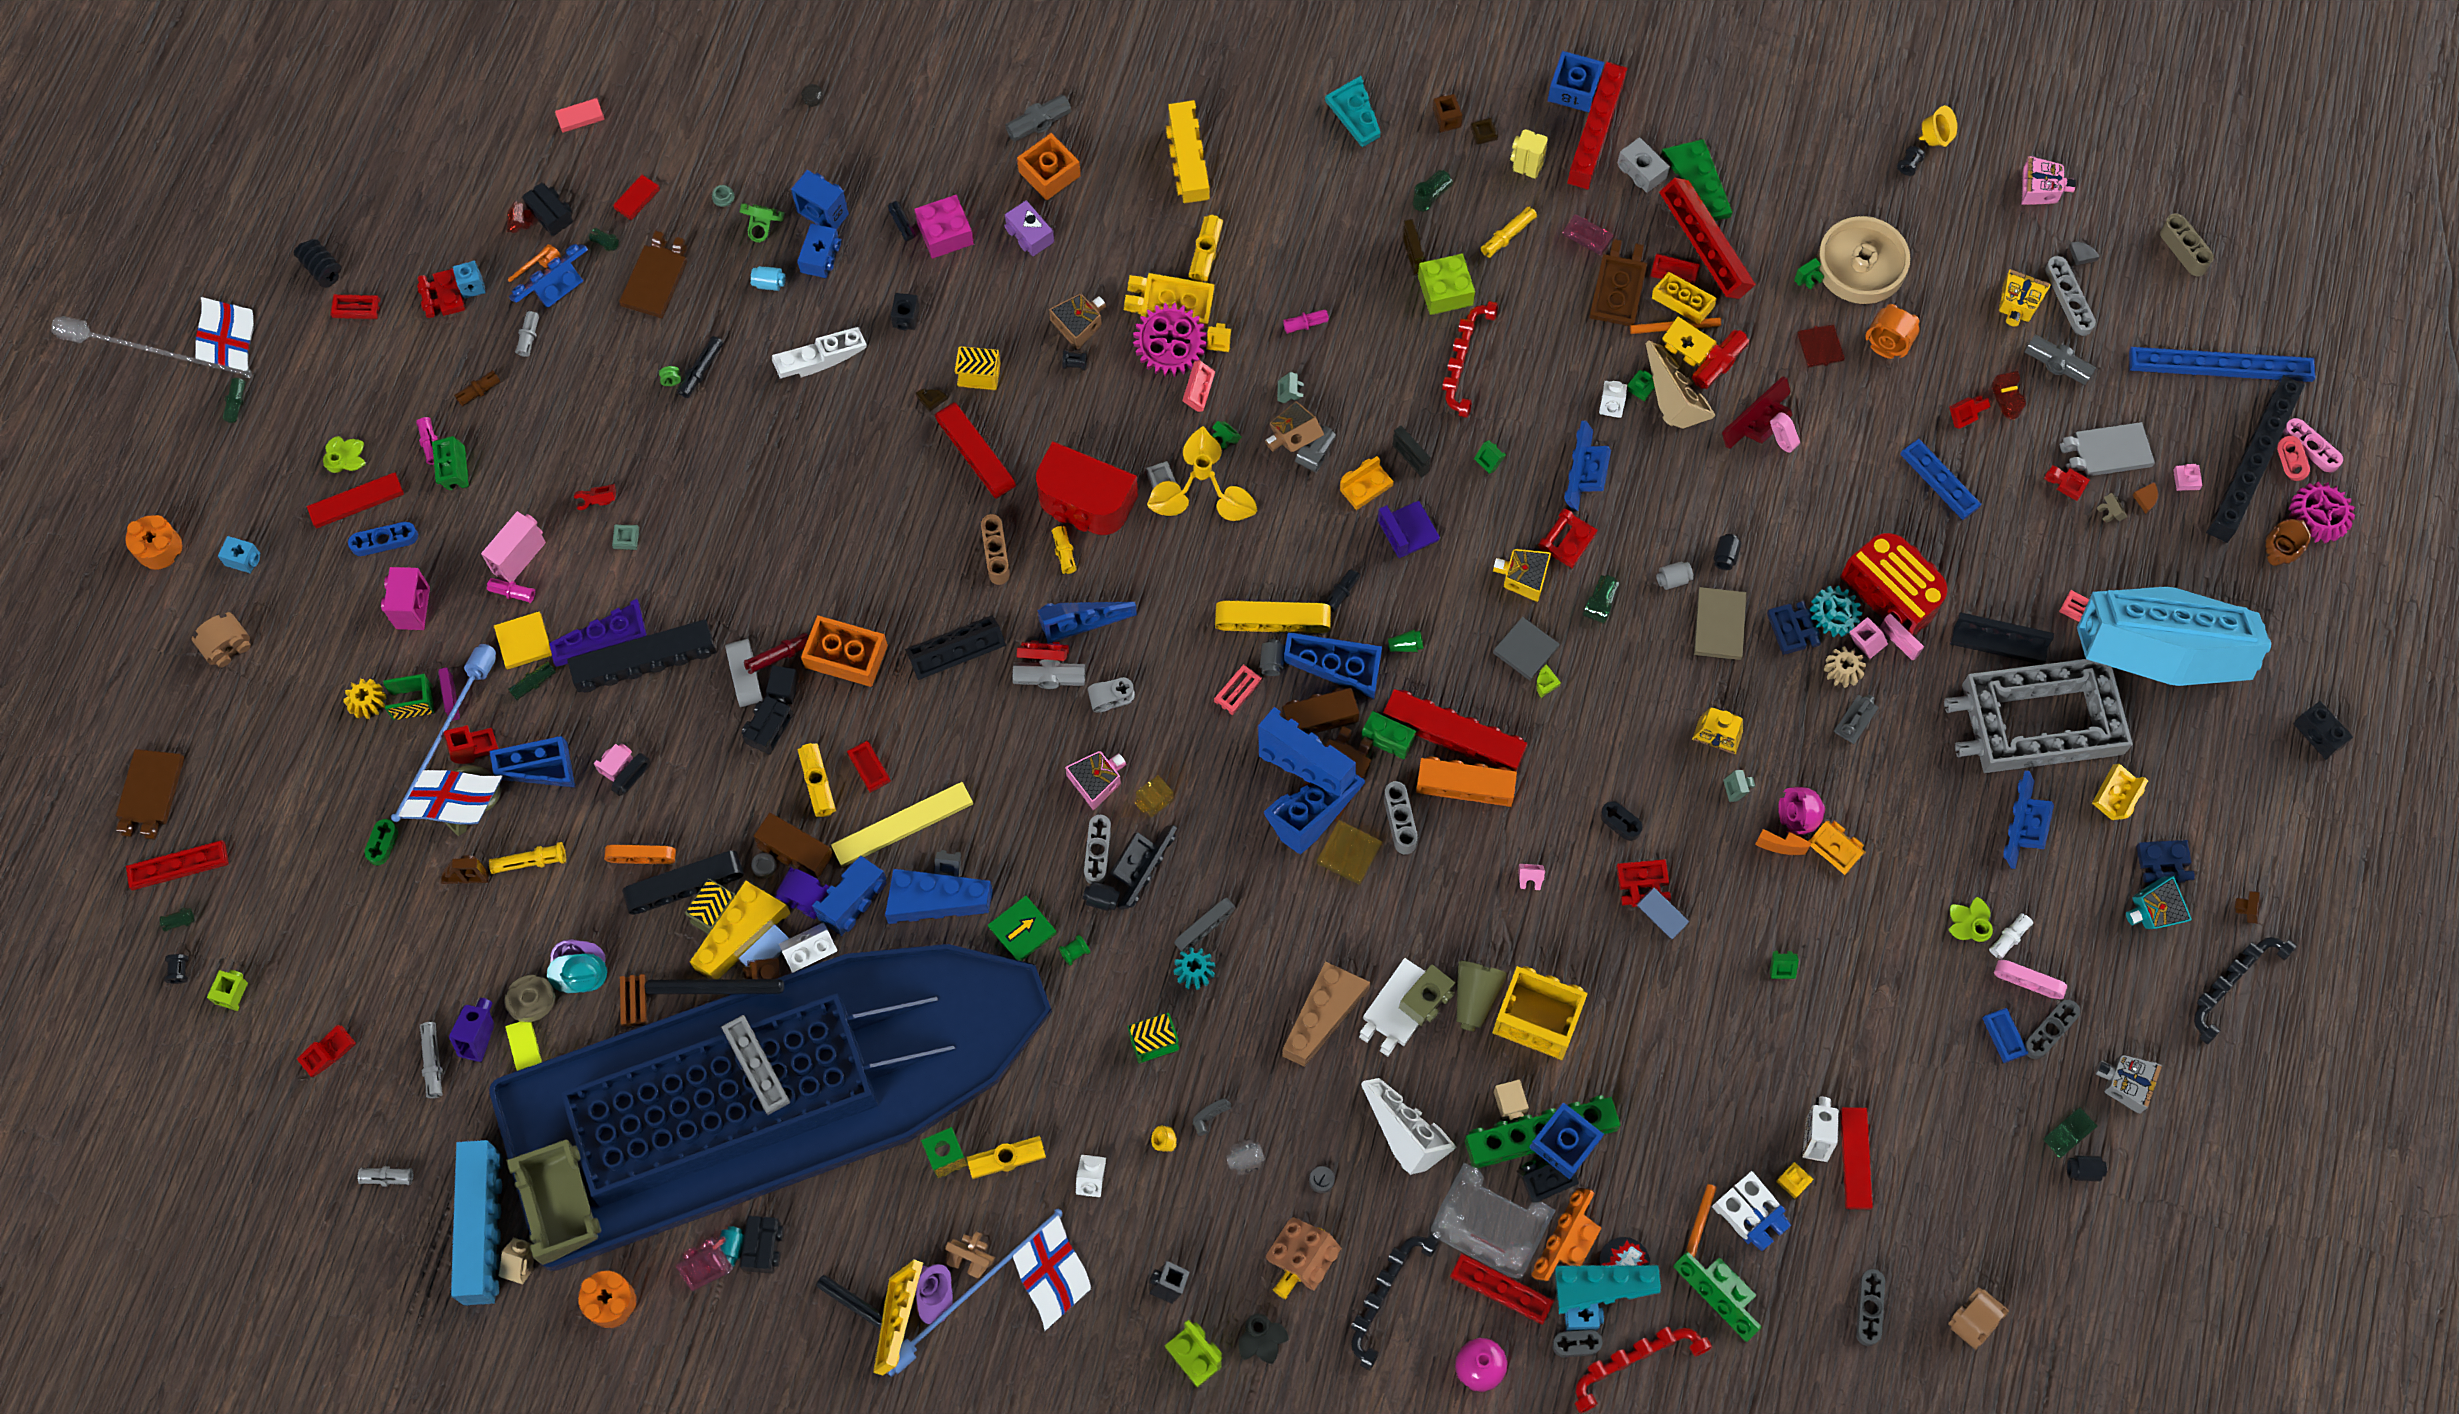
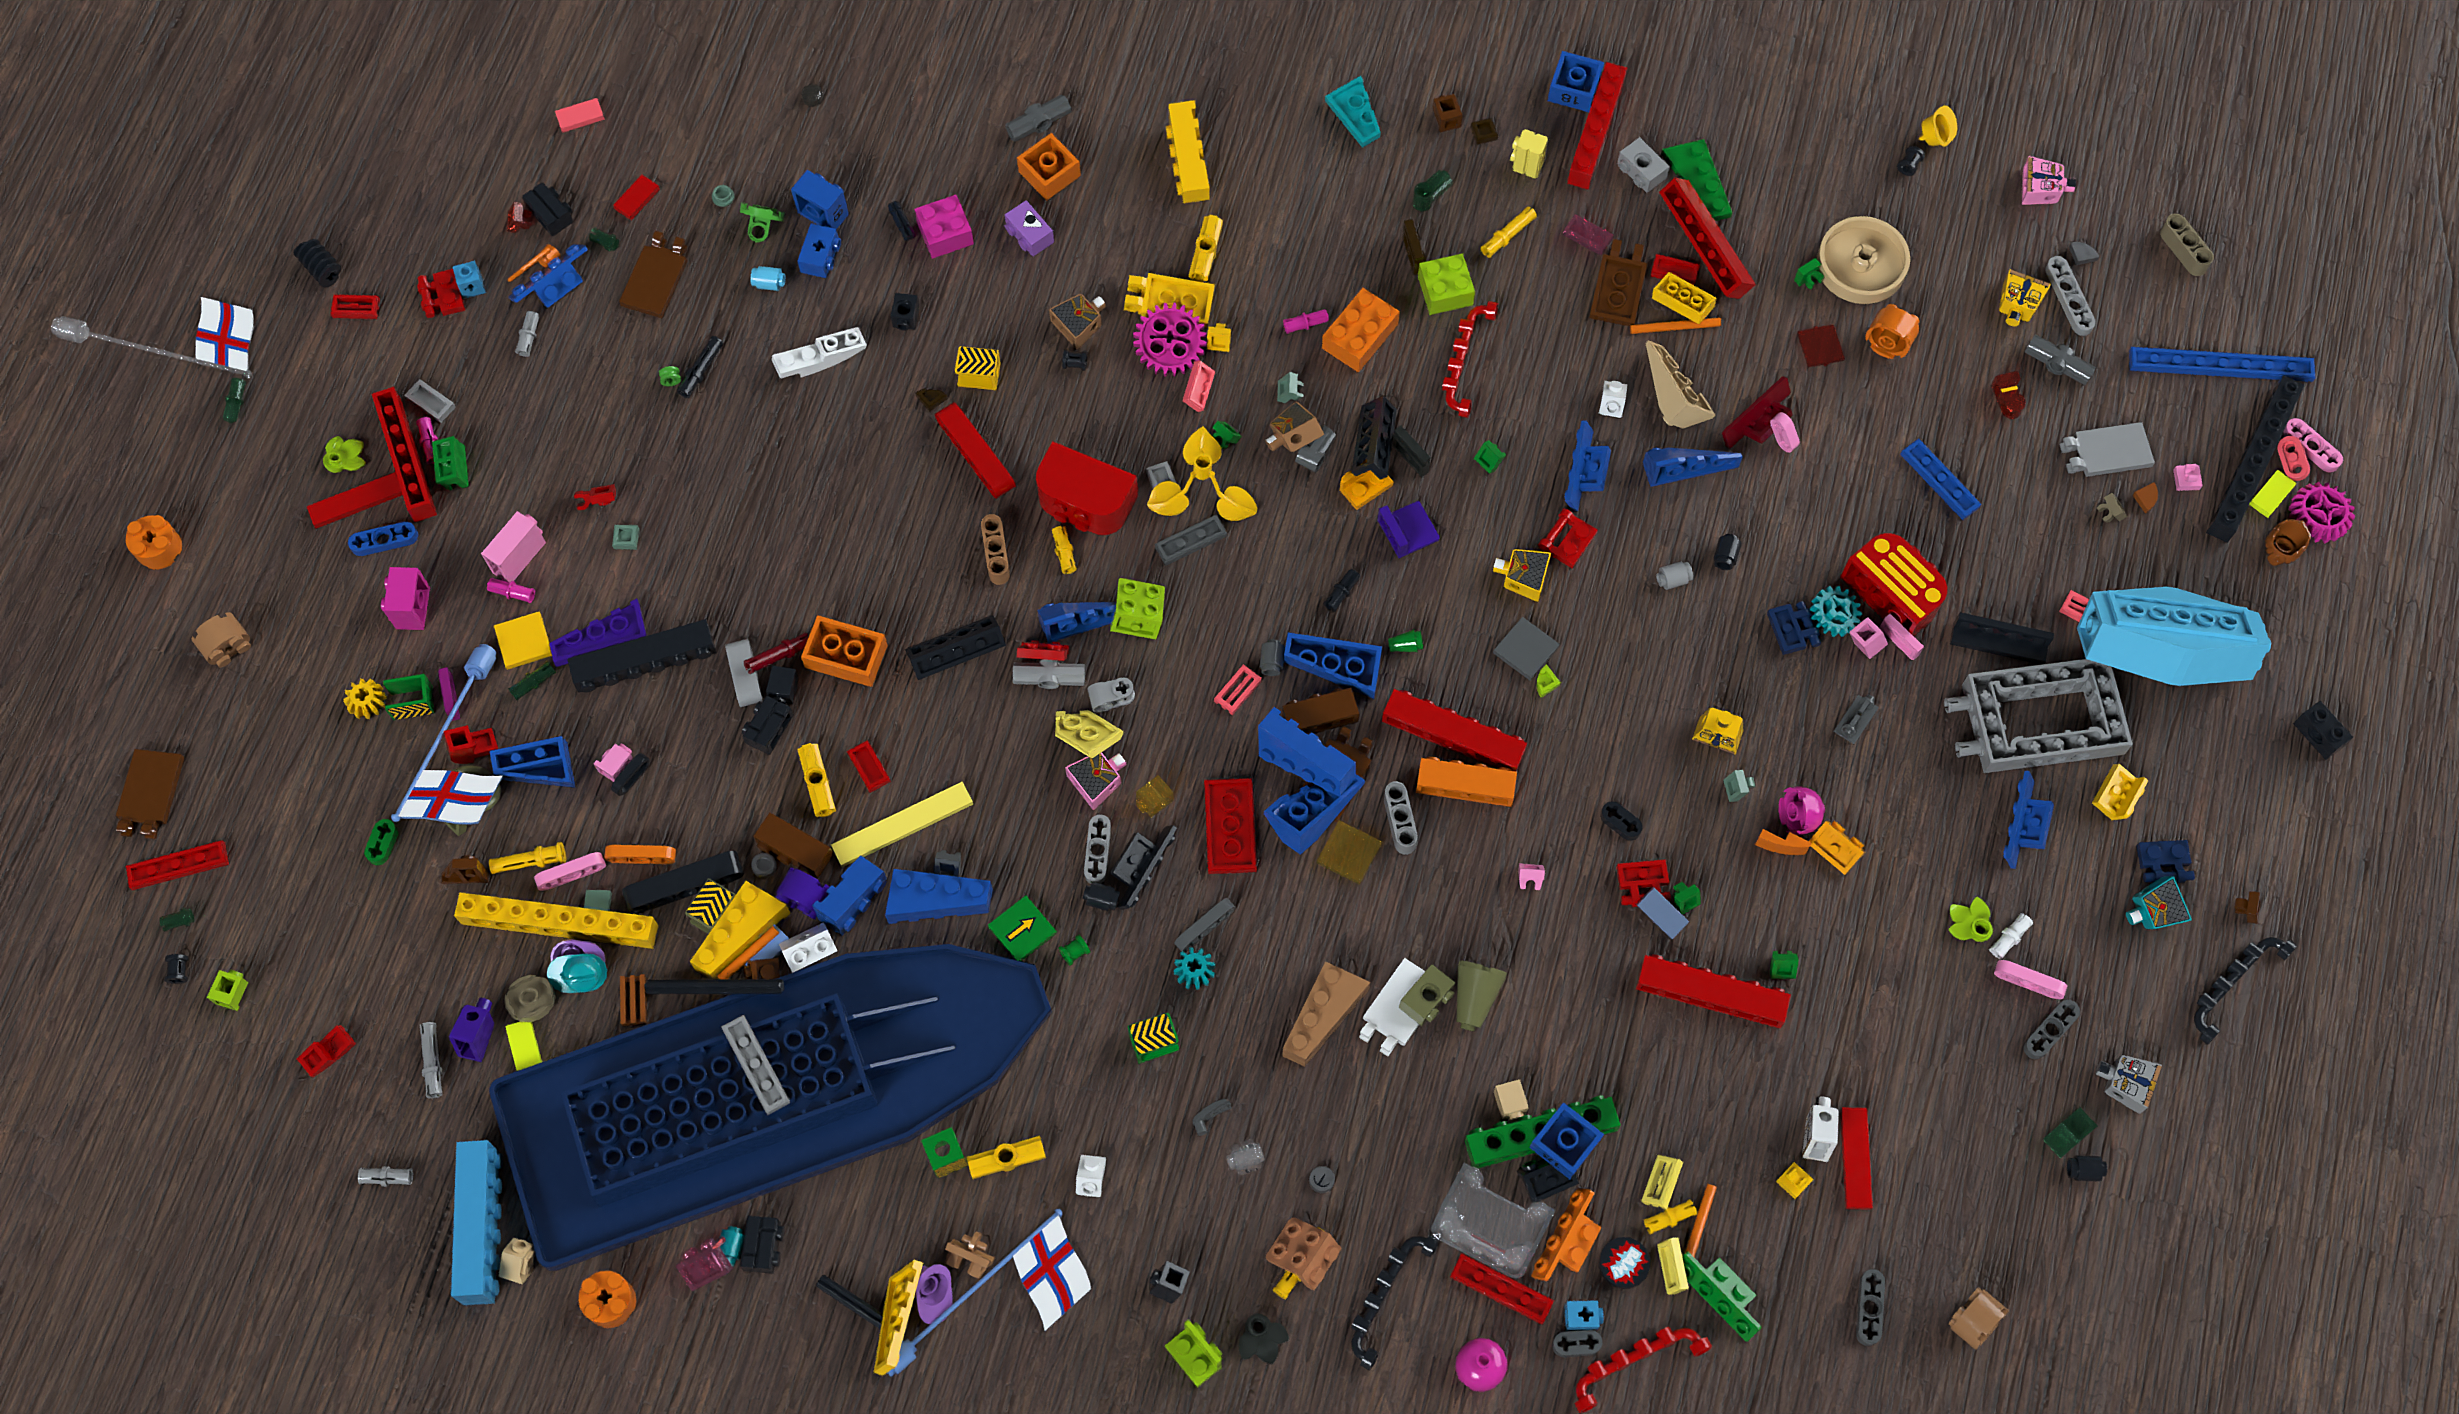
(239, 554): dark azure brick -> none
(404, 454): none -> red brick
(430, 401): none -> light grey tile
(477, 388): reddish brown pin -> none
(554, 1201): olive windscreen -> none
(556, 920): none -> yellow brick
(570, 871): none -> bright pink beam
(598, 899): none -> sand green tile
(748, 954): none -> orange bar
(1086, 732): none -> light yellow tile
(1138, 608): none -> lime bracket
(1164, 1139): yellow tile -> none
(1190, 540): none -> dark grey tile
(1230, 826): none -> red tile
(1273, 617): yellow beam -> none
(1360, 329): none -> orange brick
(1380, 438): none -> black fence
(1388, 735): green brick -> none
(1408, 1135): white wedge -> none
(1540, 1012): yellow container -> none
(1595, 1284): teal wing -> none
(1600, 602): clear green piece -> none
(1641, 385): green tile -> none
(1666, 1181): none -> light yellow tile
(1670, 1216): none -> yellow pin
(1672, 1266): none -> light yellow tile
(1678, 464): none -> blue wedge
(1682, 331): yellow brick -> none
(1686, 897): none -> green tile
(1713, 991): none -> red brick
(1720, 359): red piece -> none
(1720, 623): dark tan tile -> none
(1751, 1210): white hips -> none
(1836, 671): tan gear -> none
(1966, 410): red plate -> none
(2005, 1035): blue tile -> none
(2069, 483): red plate -> none
(2272, 494): none -> neon yellow tile

